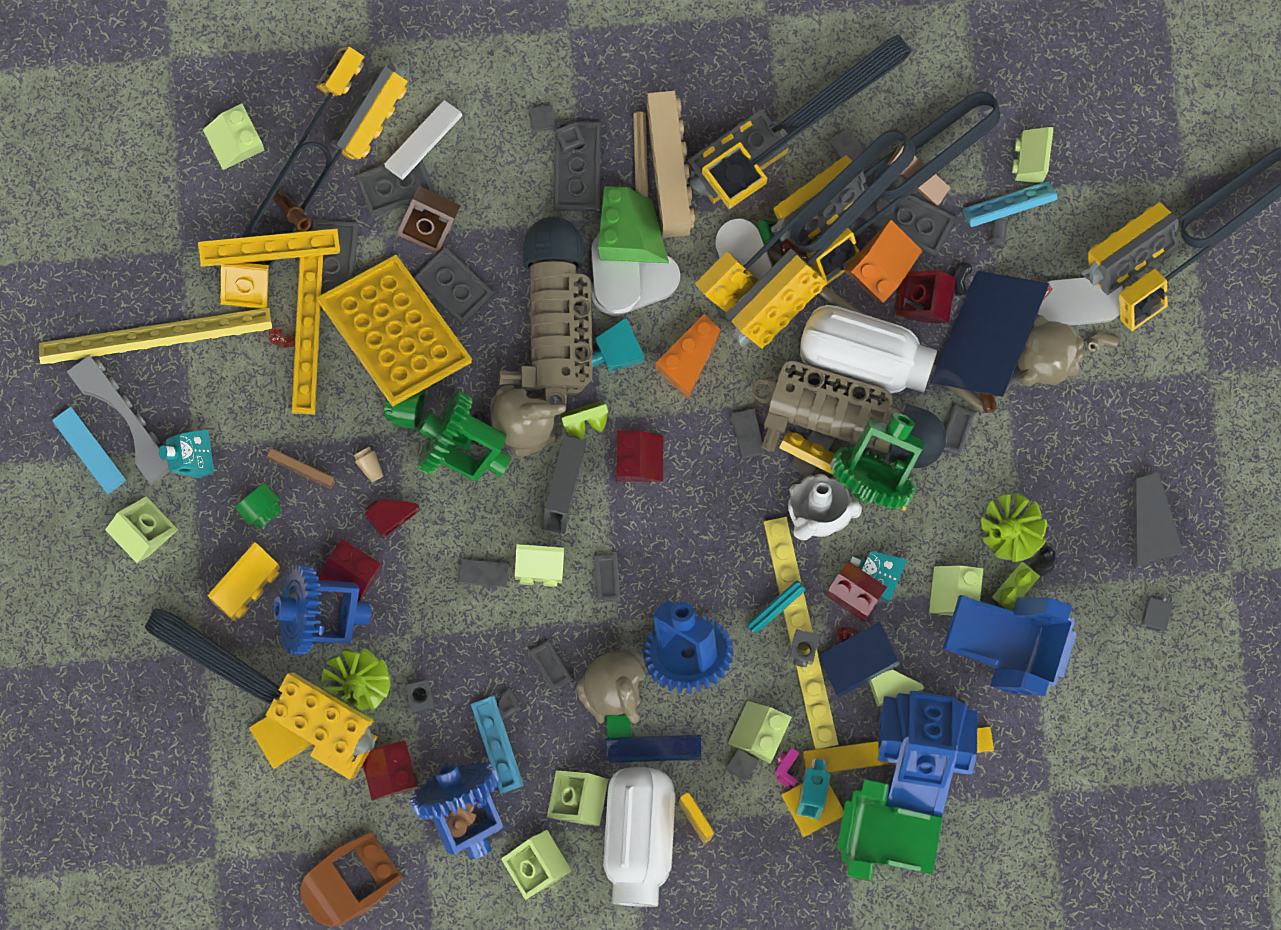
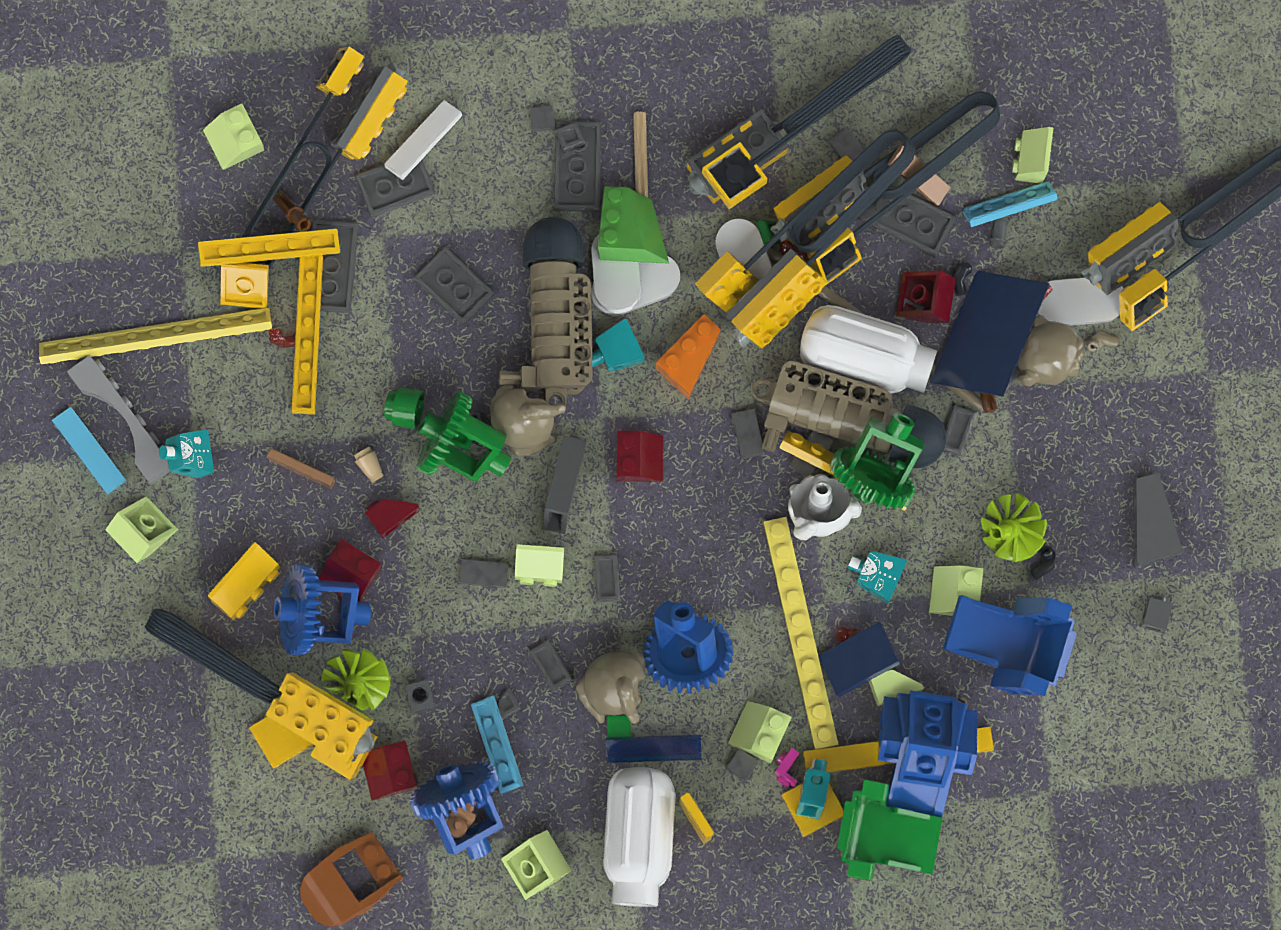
(259, 506): green piece -> none
(394, 330): yellow plate -> none
(428, 219): reddish brown slope -> none
(575, 419): lime tile -> none
(578, 797): yellowish green slope -> none
(669, 167): tan brick -> none
(776, 607): teal axle -> none
(810, 640): dark grey brick -> none
(855, 591): dark red slope -> none
(884, 262): orange slope -> none
(1016, 586): lime tile -> none

